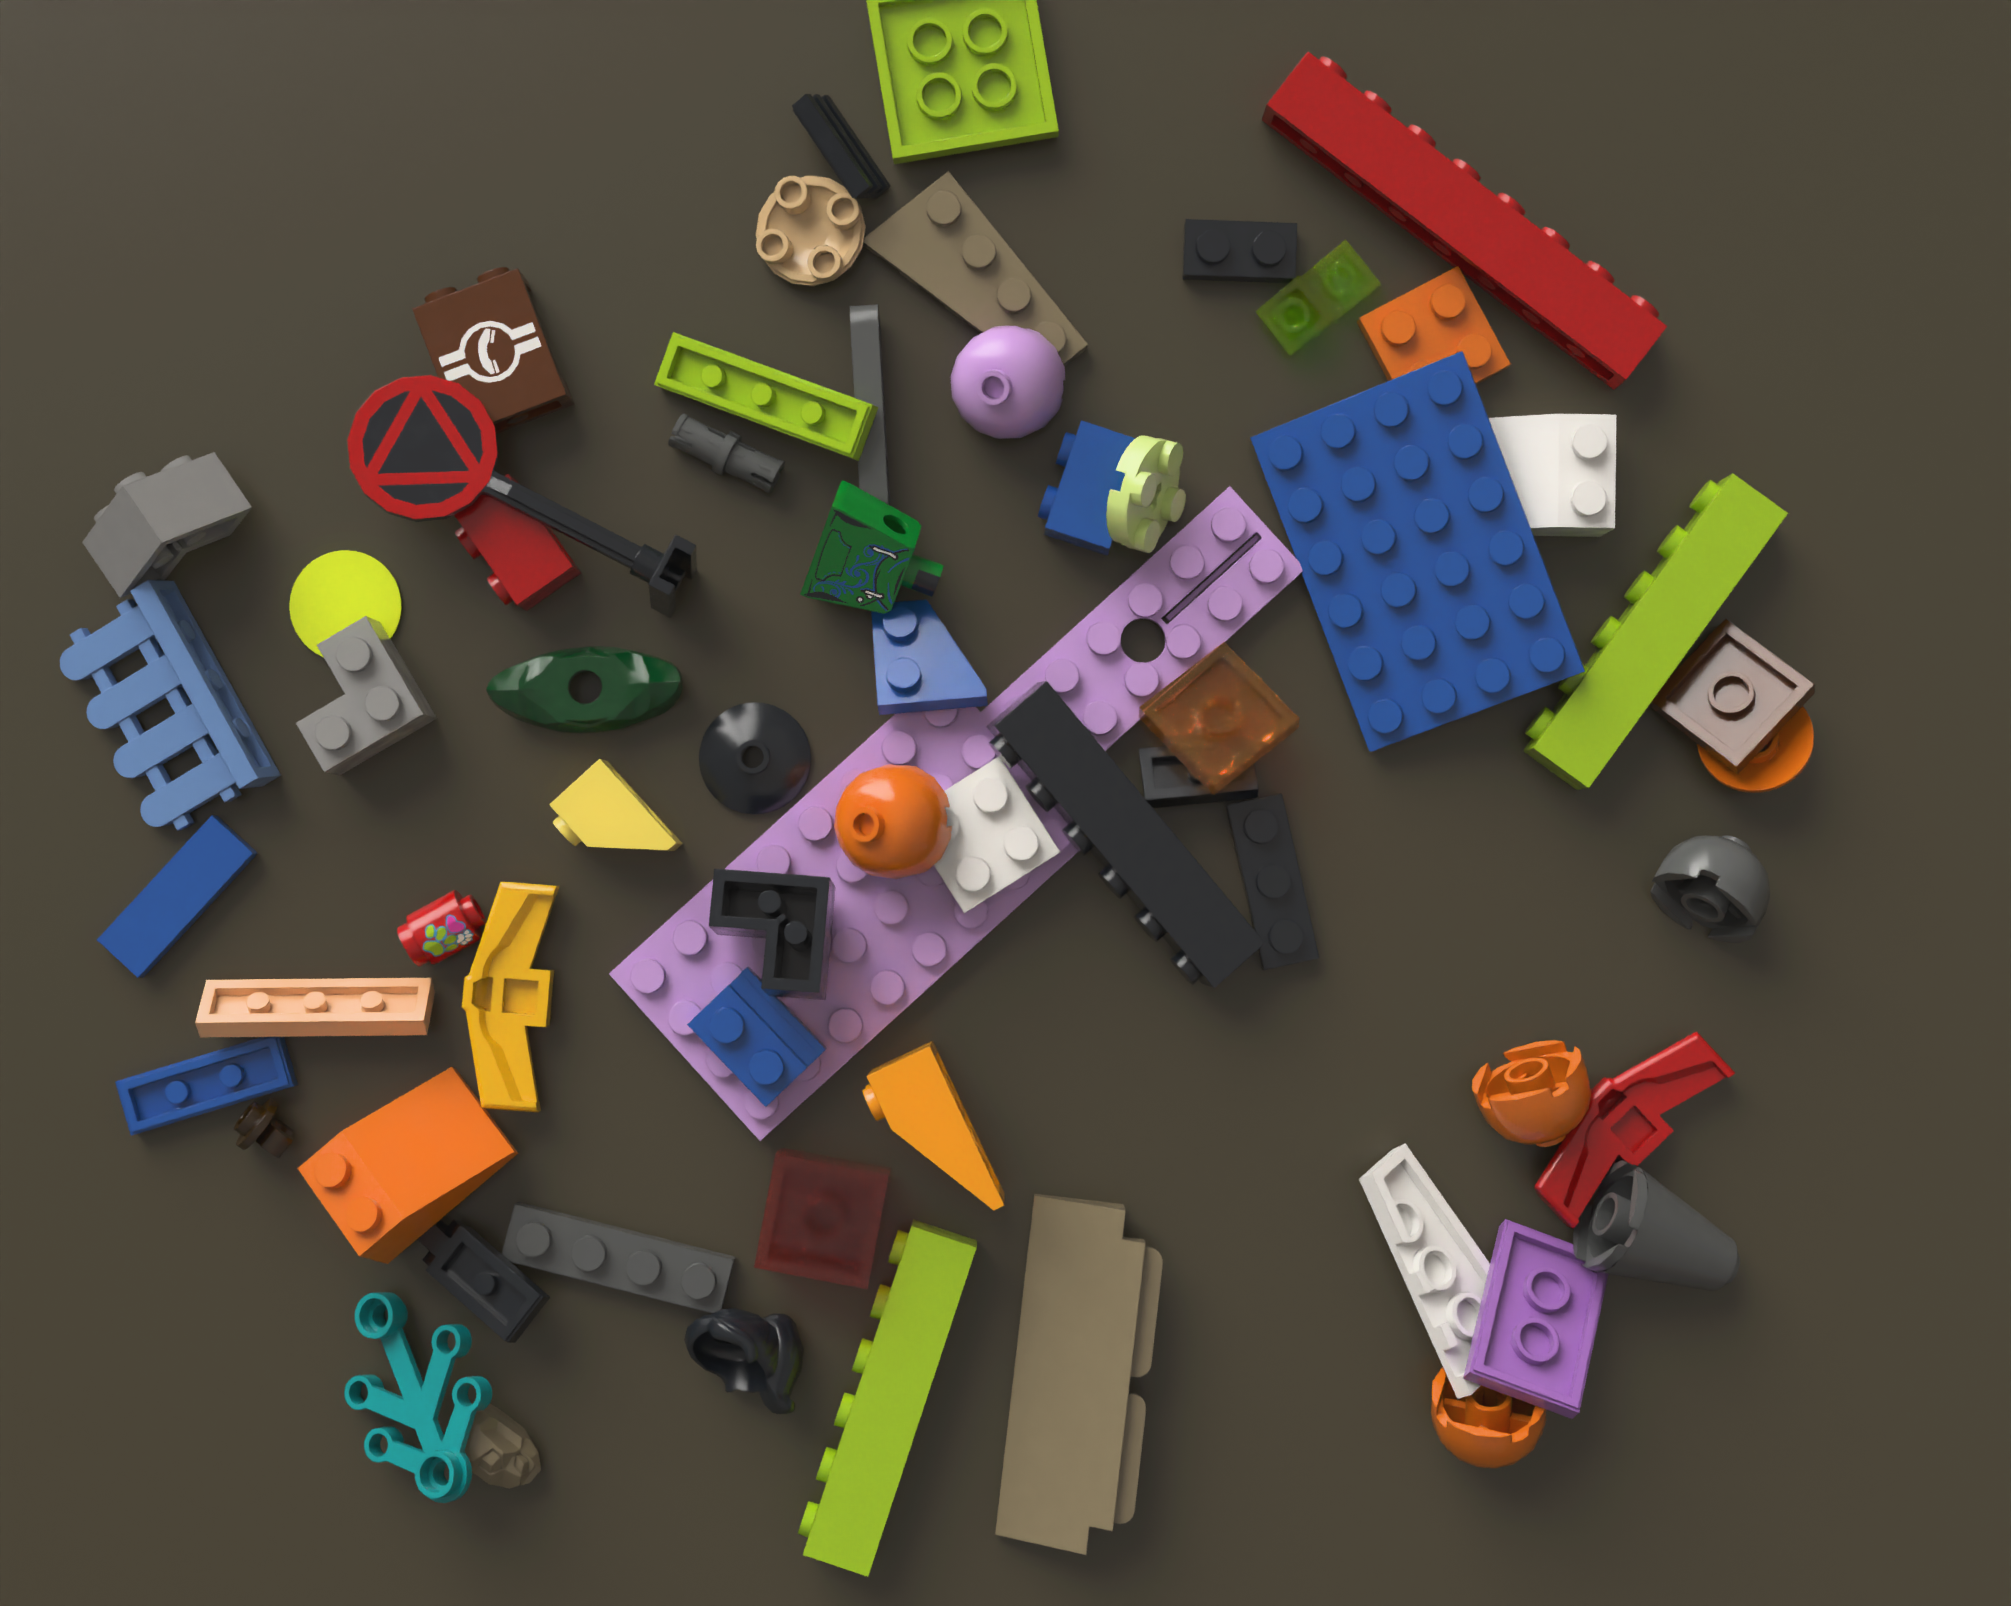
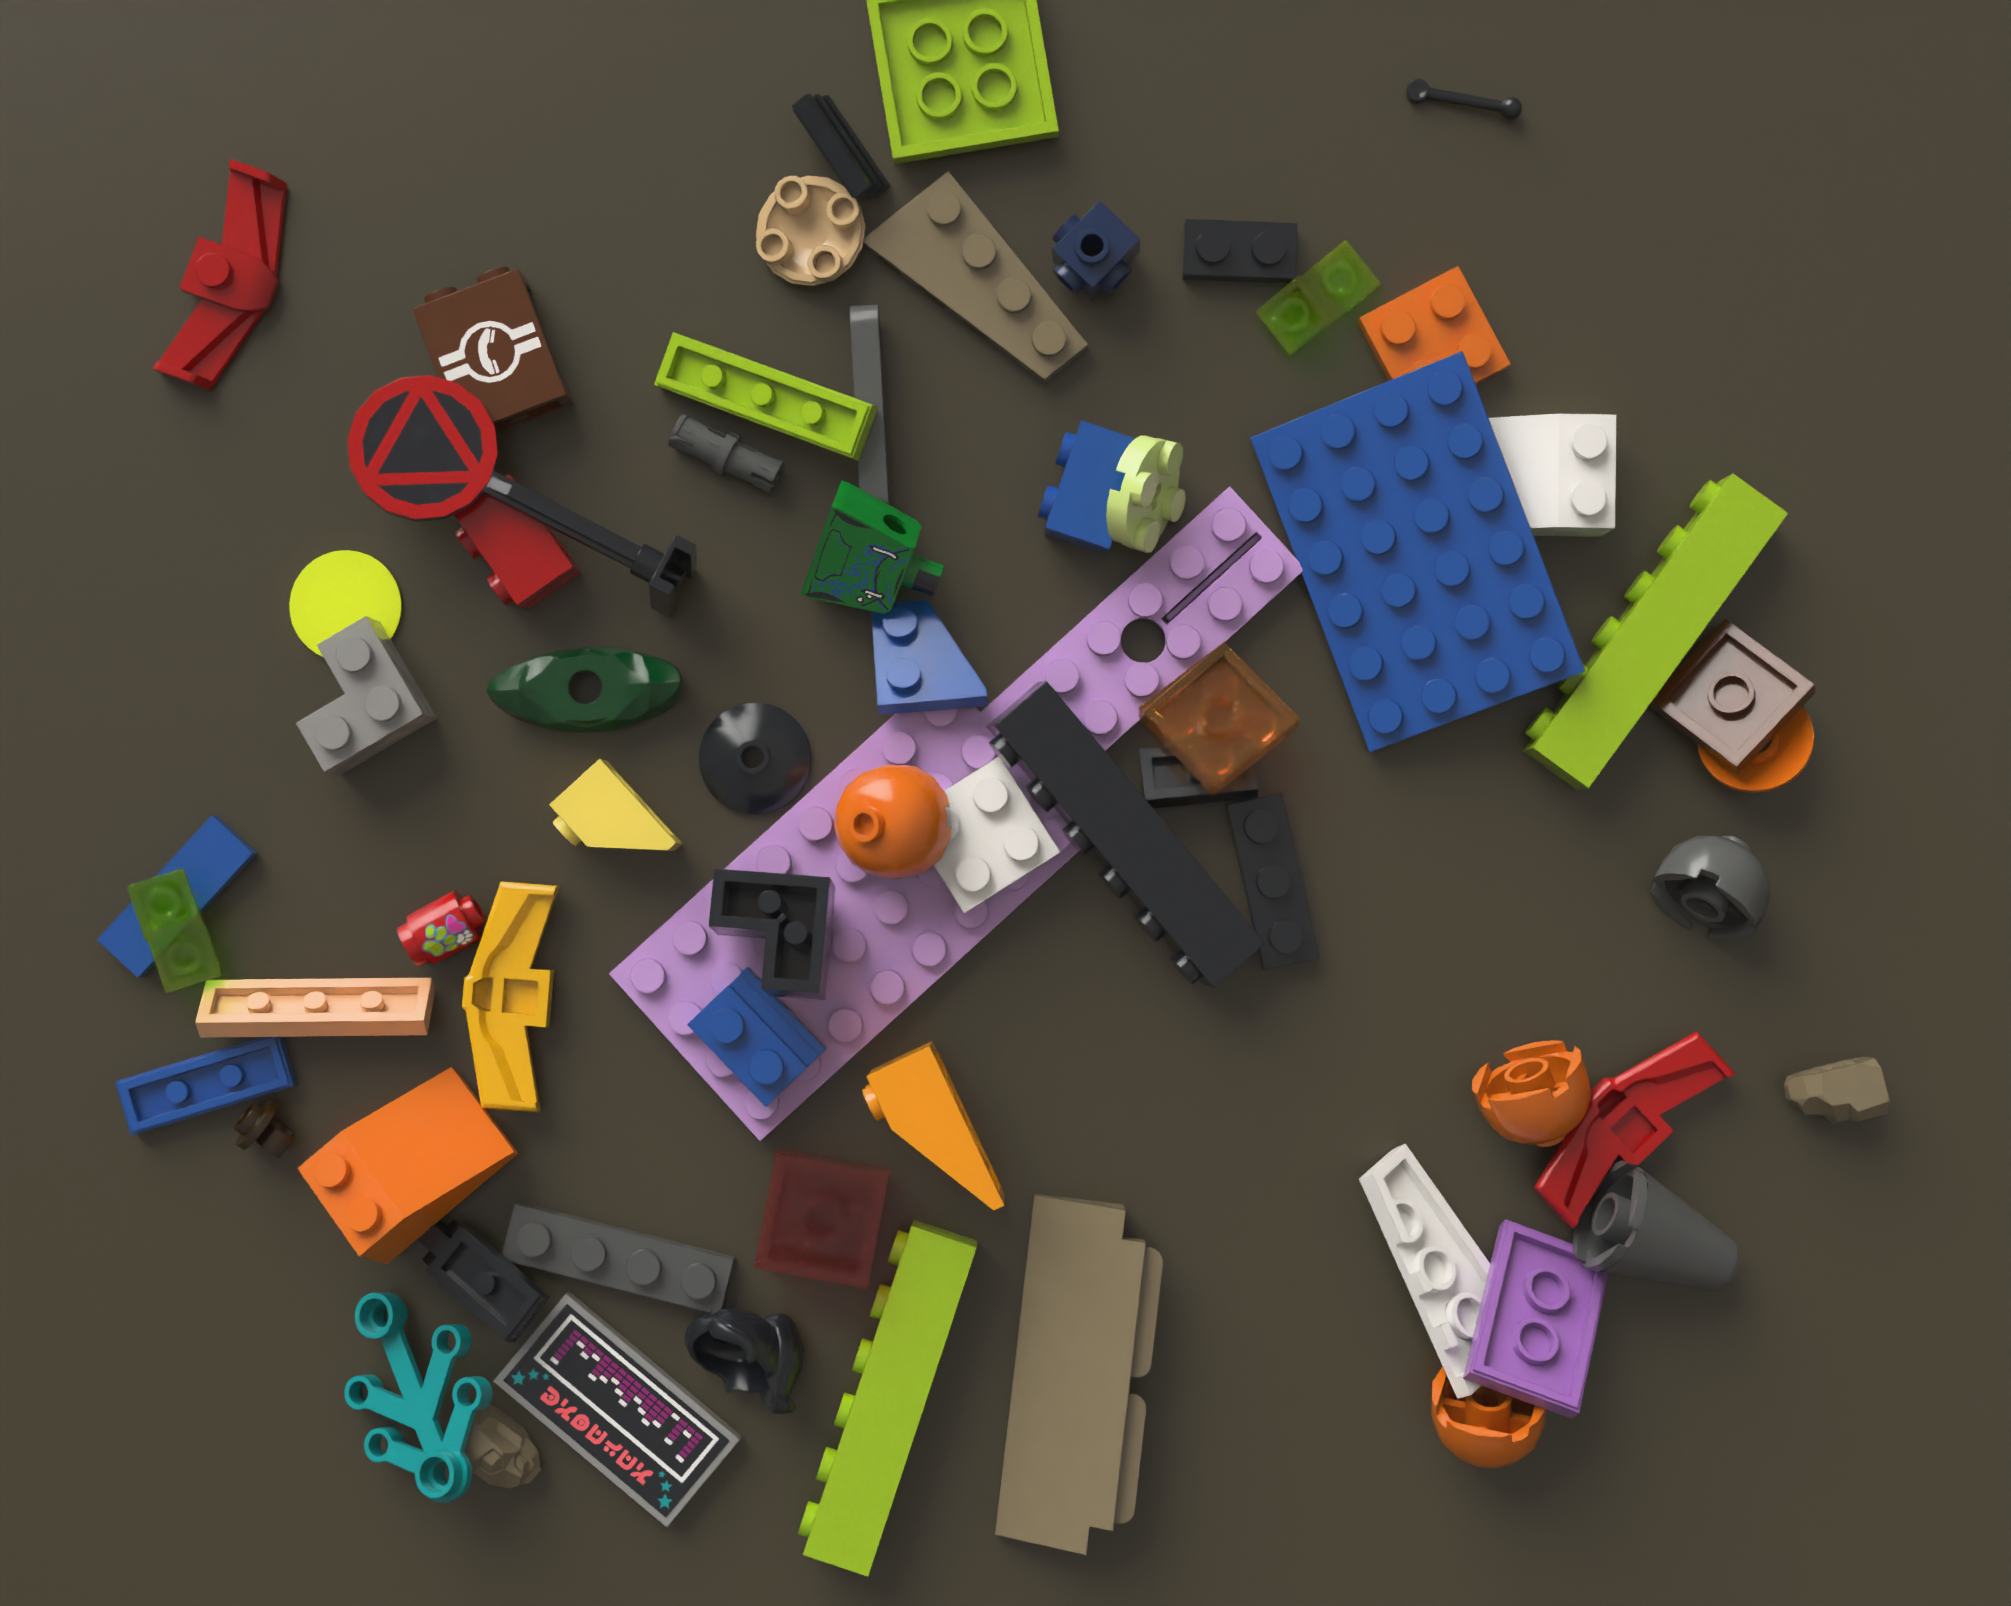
(162, 519): light grey brick -> none
(175, 930): none -> clear neon green slope
(213, 711): medium blue fence -> none
(230, 278): none -> red plate
(617, 1408): none -> tile
(1008, 382): lavender cylinder -> none
(1099, 233): none -> dark blue brick
(1419, 91): none -> black hinge
(1463, 220): red brick -> none
(1840, 1090): none -> dark tan rock

